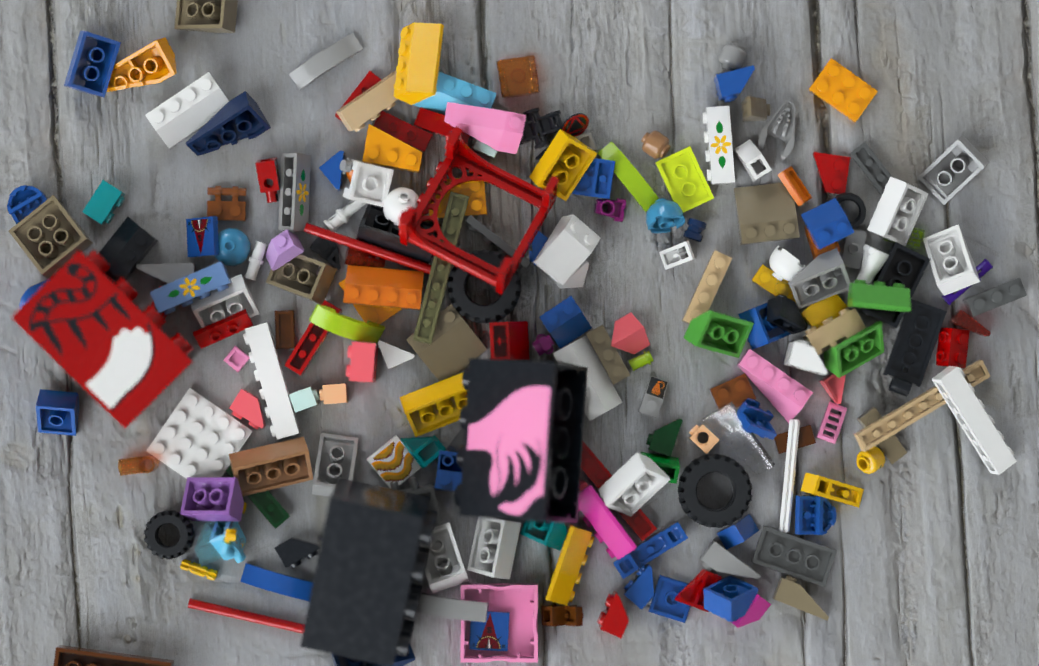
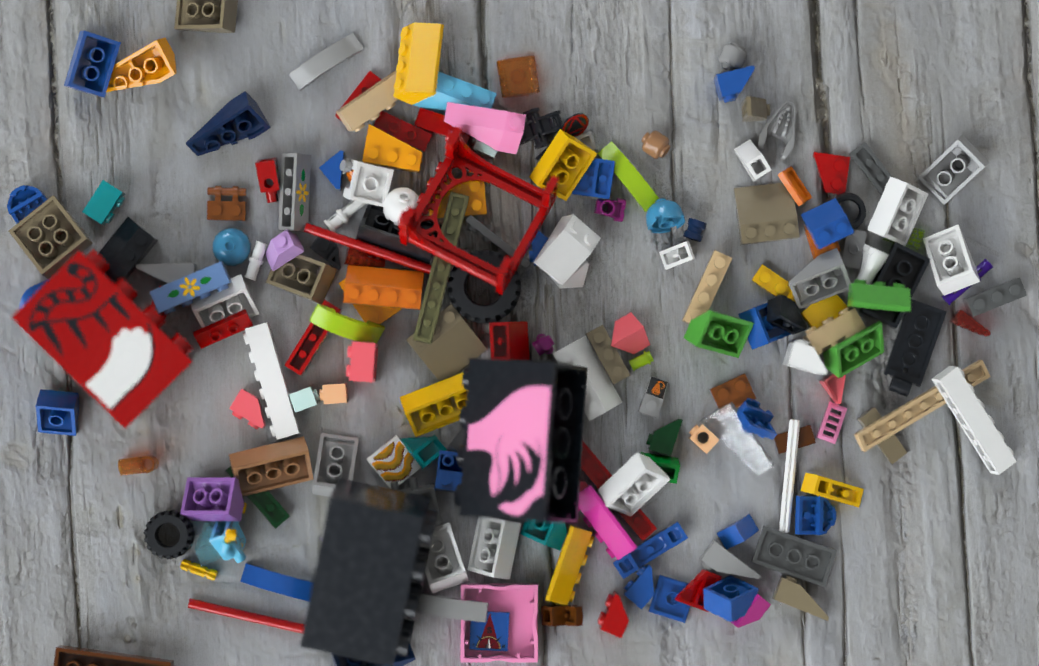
(187, 110): white slope -> none
(199, 438): white plate -> none
(202, 236): blue tile -> none
(236, 359): bright pink tile -> none
(285, 329): reddish brown tile -> none
(294, 550): black slope -> none
(394, 356): white slope -> none
(565, 322): blue slope -> none
(684, 179): neon yellow plate -> none
(714, 464): black tyre -> none
(719, 145): white brick -> none
(778, 387): bright pink wedge -> none
(784, 264): white cylinder -> none
(843, 90): light orange plate -> none
(870, 460): yellow head -> none
(952, 347): red bracket -> none

